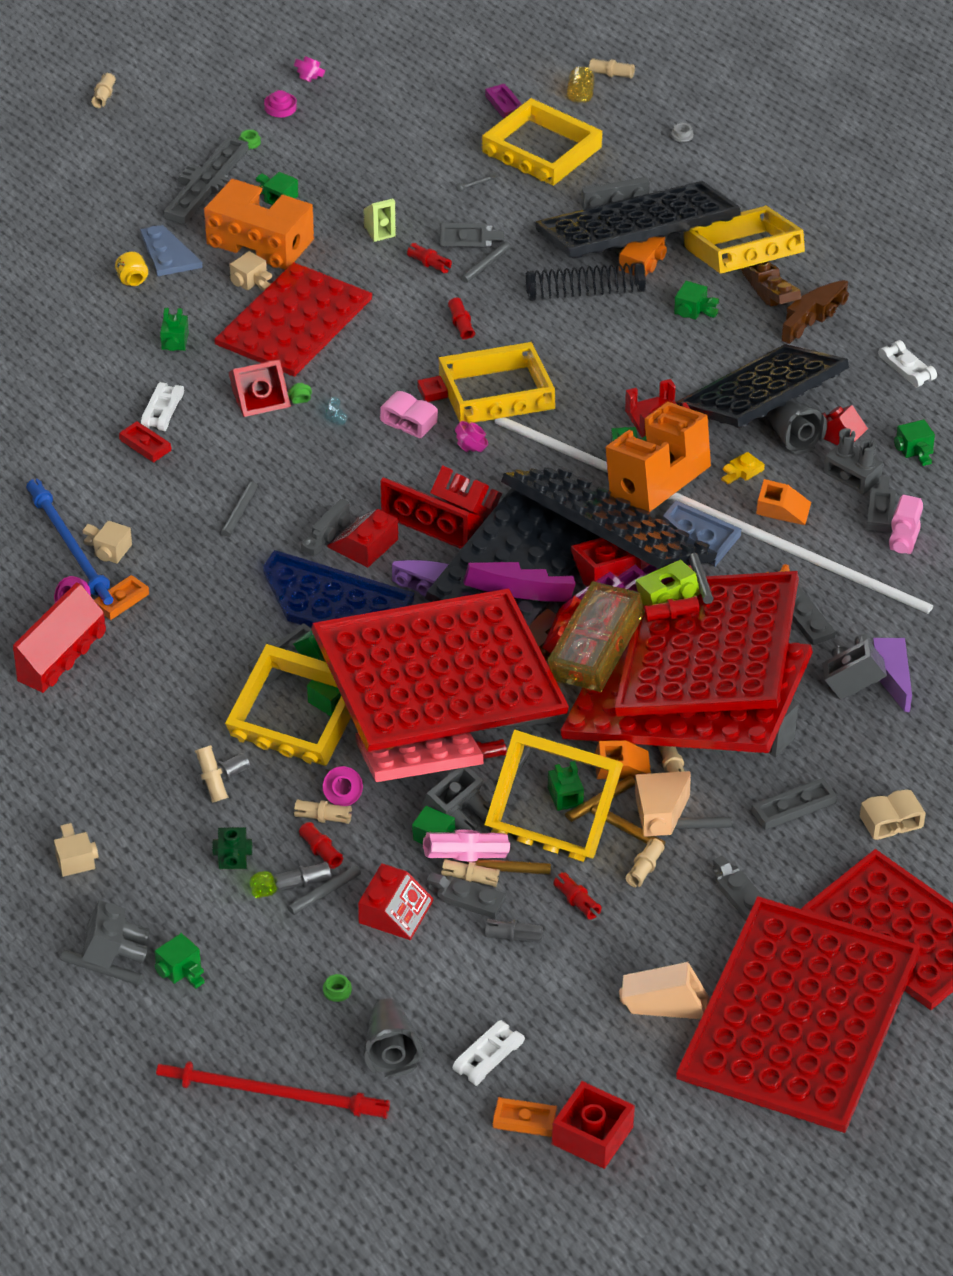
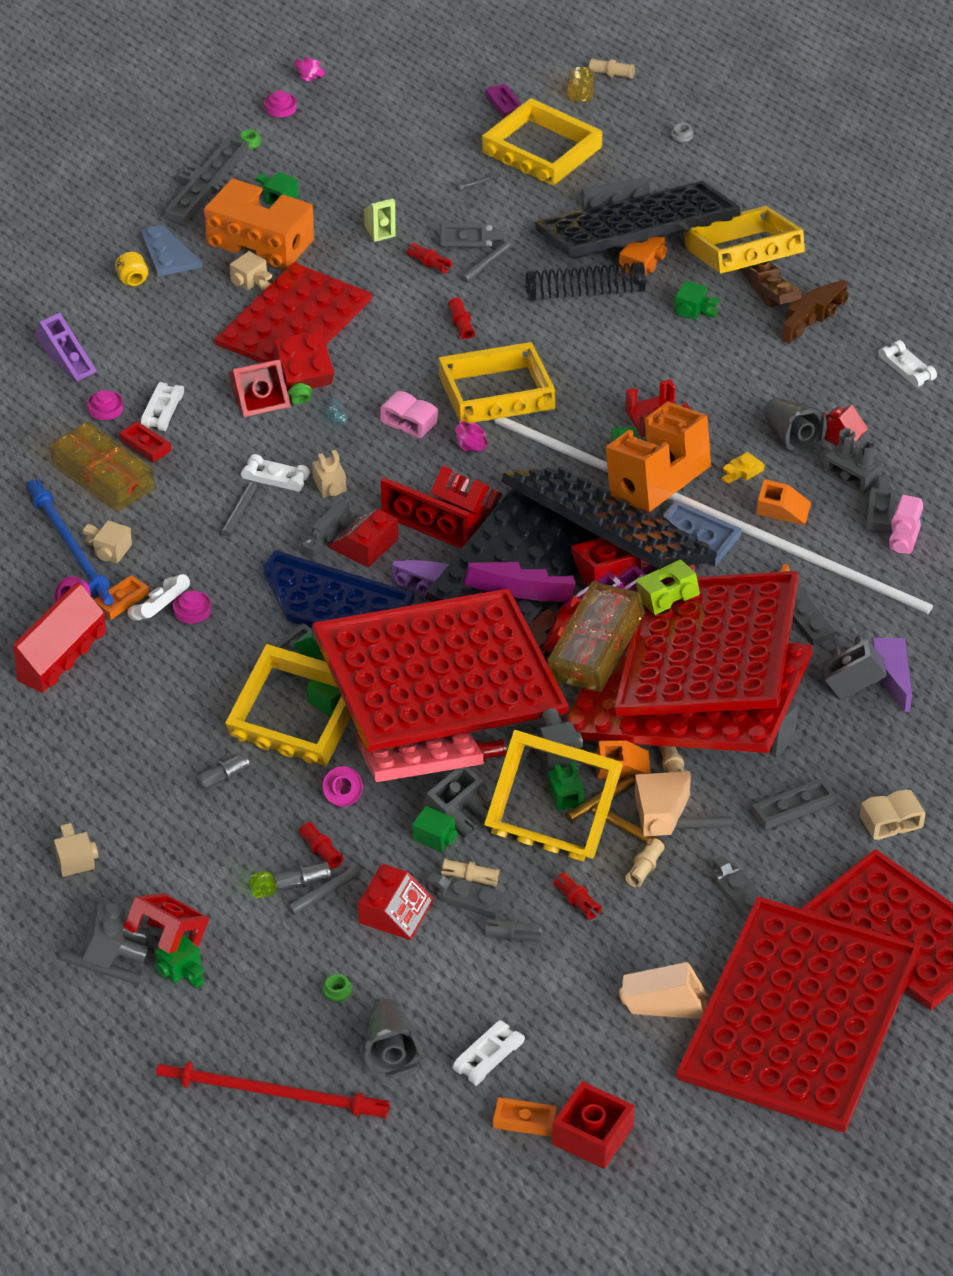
(64, 347): none -> medium lavender slope
(102, 466): none -> clear yellow brick
(103, 90): tan pin -> none
(105, 405): none -> dark pink plate
(159, 597): none -> white plate
(169, 915): none -> red panel
(174, 330): green brick -> none
(192, 607): none -> dark pink plate
(211, 774): tan pin -> none
(232, 848): dark green brick -> none
(275, 473): none -> white plate
(304, 360): none -> red brick
(323, 811): tan pin -> none
(329, 475): none -> tan brick
(432, 388): red plate -> none
(466, 845): bright pink piece -> none
(515, 866): pearl gold bar -> none
(561, 733): none -> dark grey brick
(671, 608): red pin -> none
(701, 578): dark grey bar -> none
(764, 384): black plate -> none
(915, 440): green brick -> none

